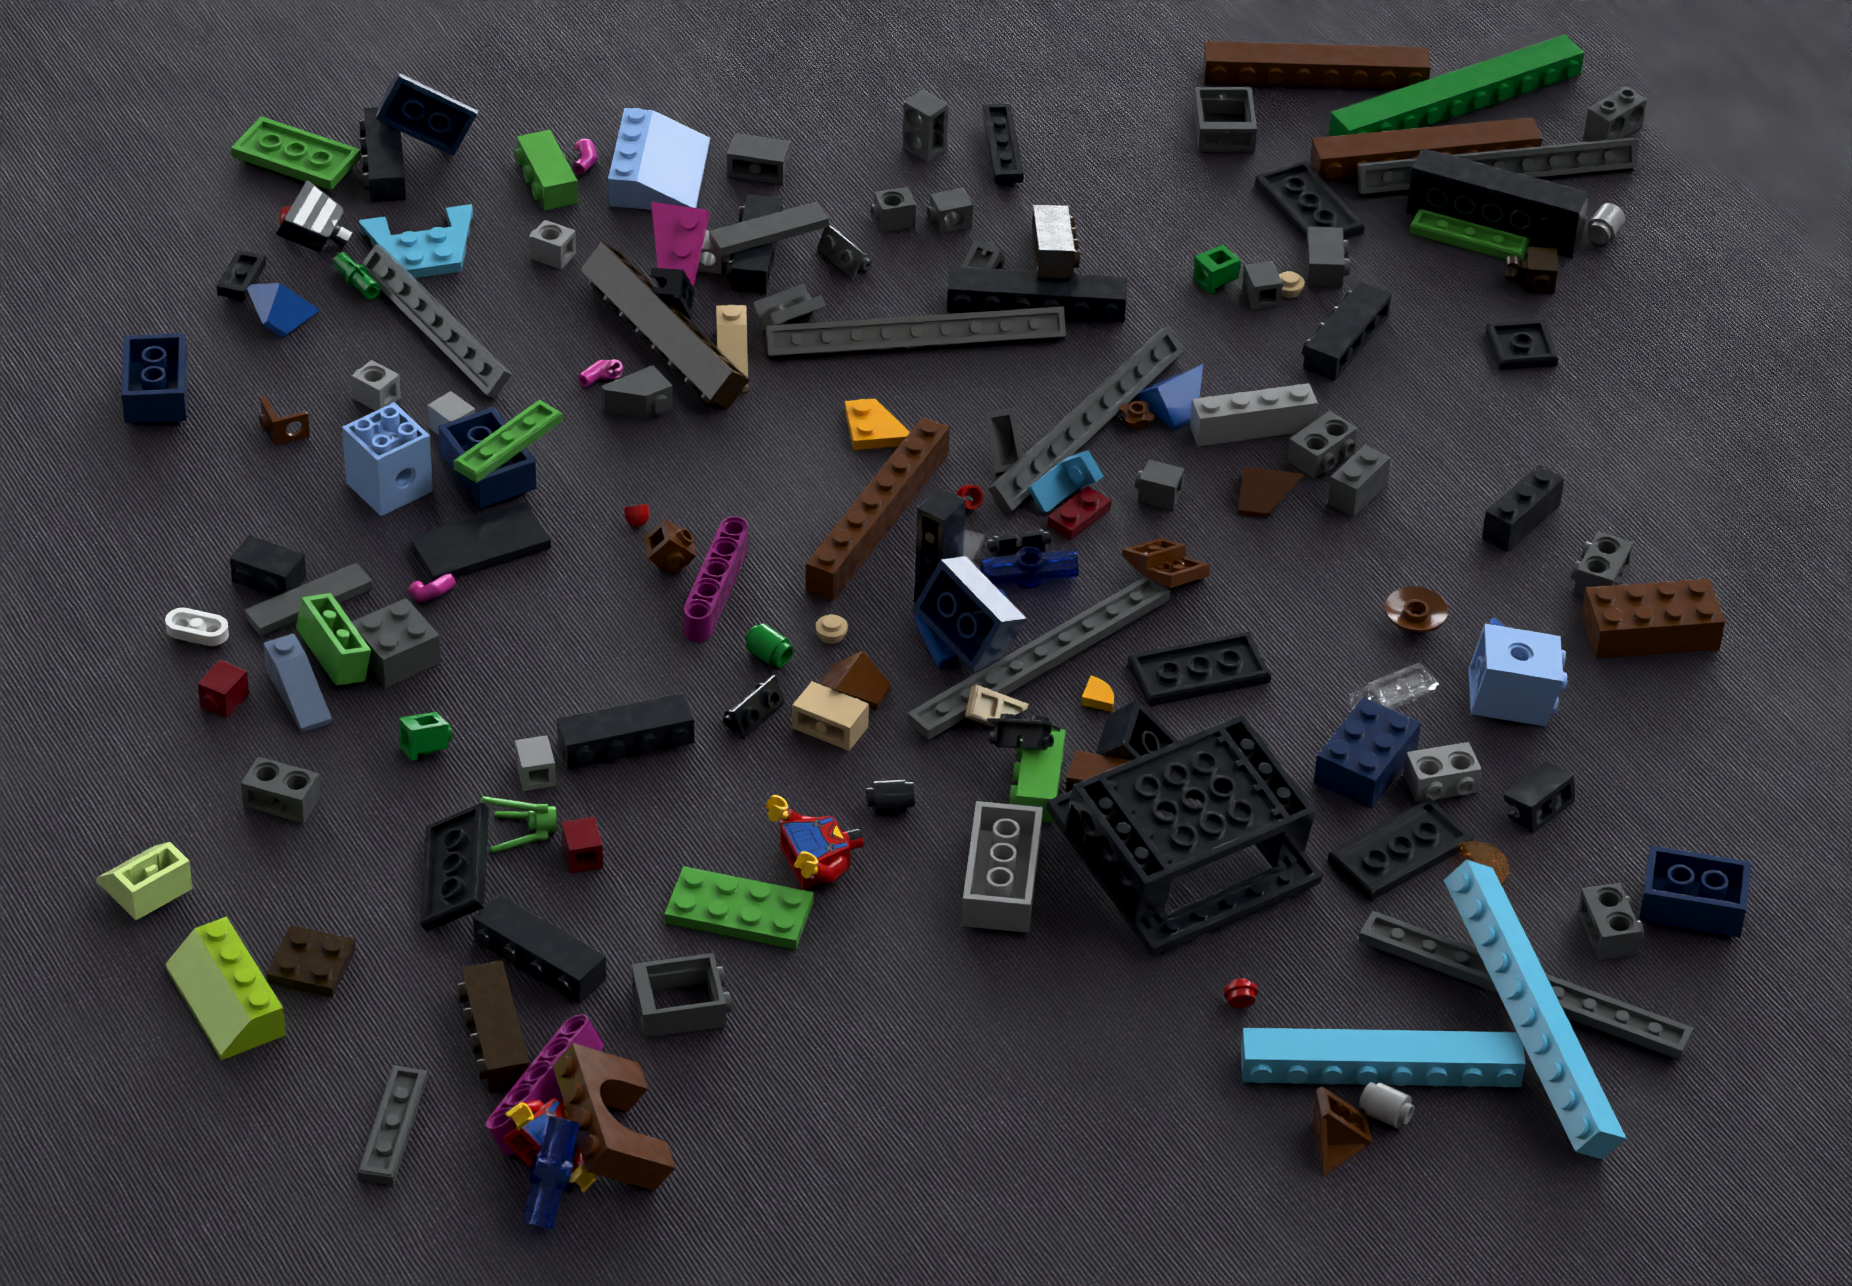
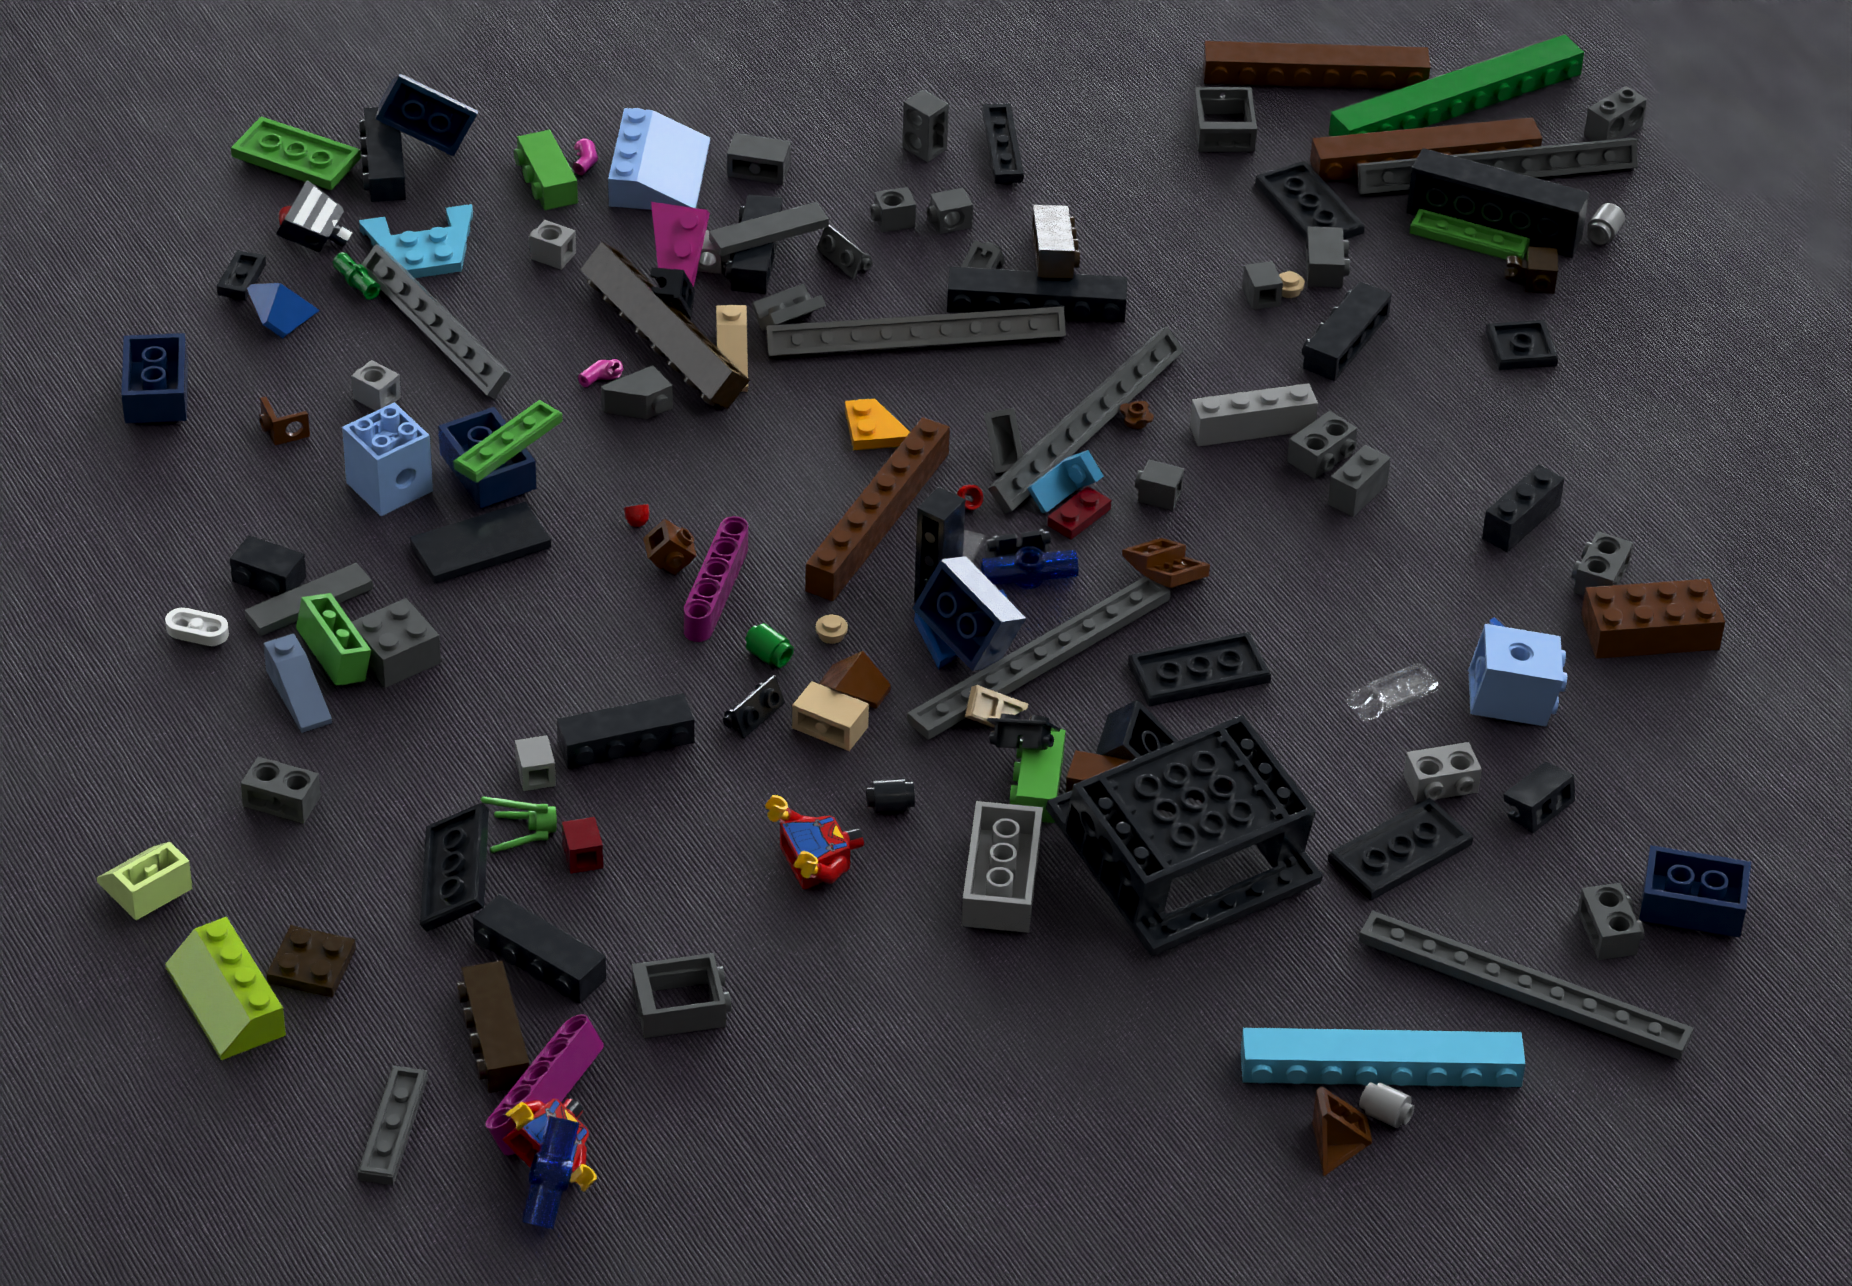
(223, 688): dark red brick -> none
(423, 734): green brick -> none
(433, 589): dark pink arm -> none
(447, 409): light grey brick -> none
(608, 1148): reddish brown arch -> none
(739, 907): bright green plate -> none
(1098, 695): light orange tile -> none
(1173, 397): blue slope -> none
(1216, 268): green brick -> none
(1241, 993): red plate -> none
(1264, 490): reddish brown slope -> none
(1366, 752): dark blue brick -> none
(1416, 609): reddish brown dish -> none
(1489, 856): clear orange tile -> none
(1535, 1010): medium azure brick -> none

